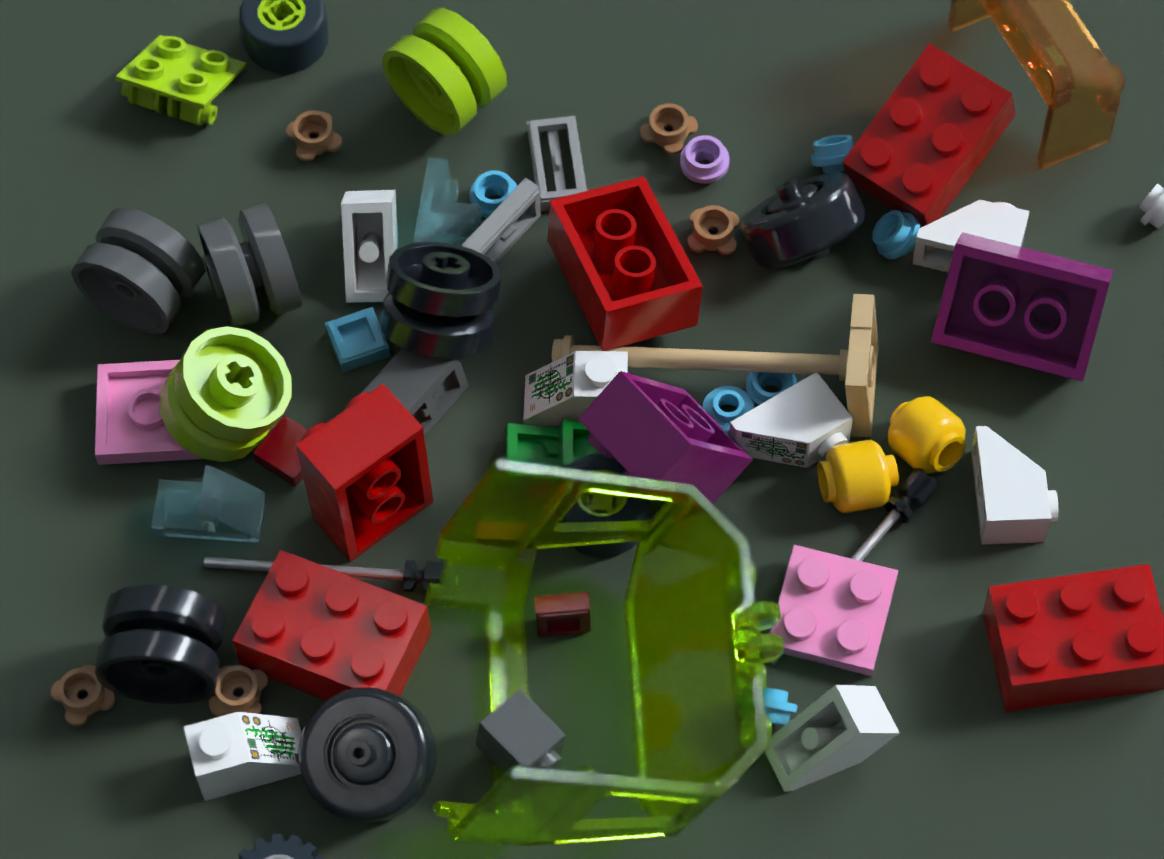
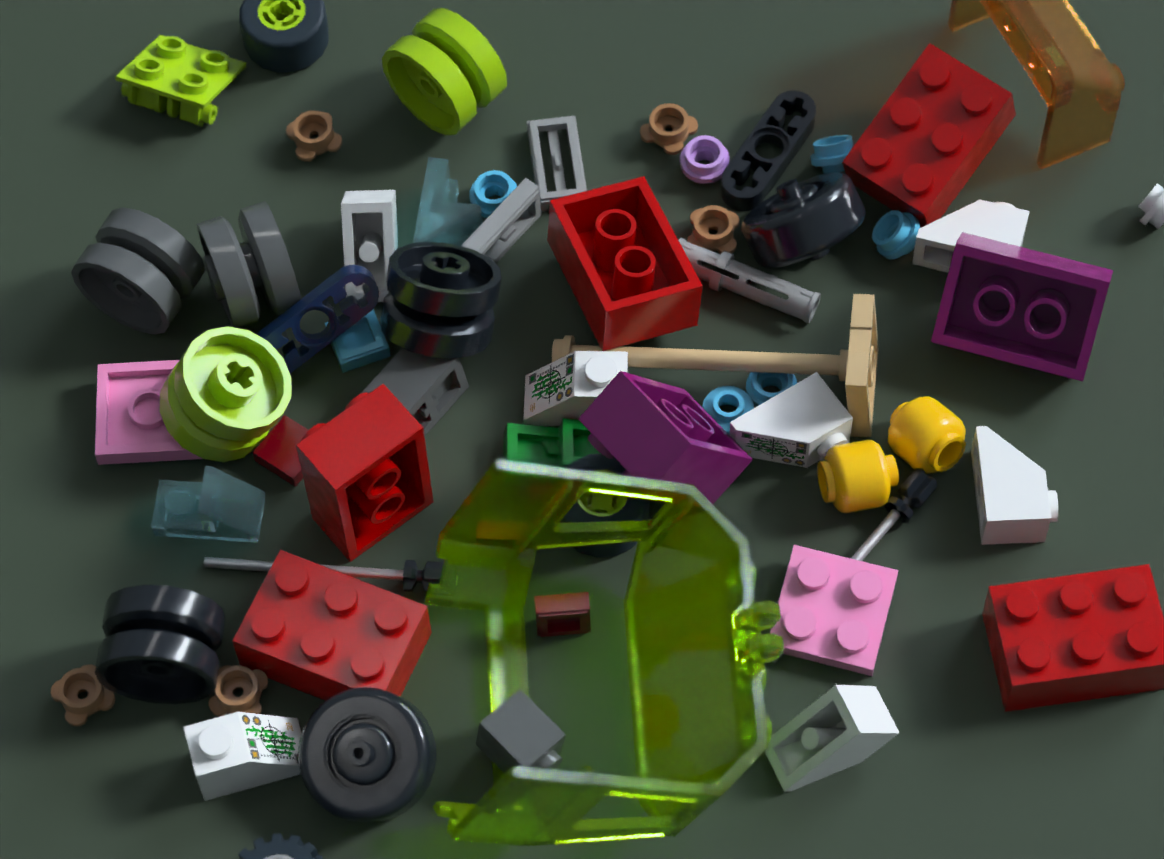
(352, 311): none -> dark blue beam
(768, 170): none -> black beam
(777, 706): medium azure plate -> none
(800, 301): none -> light grey pin

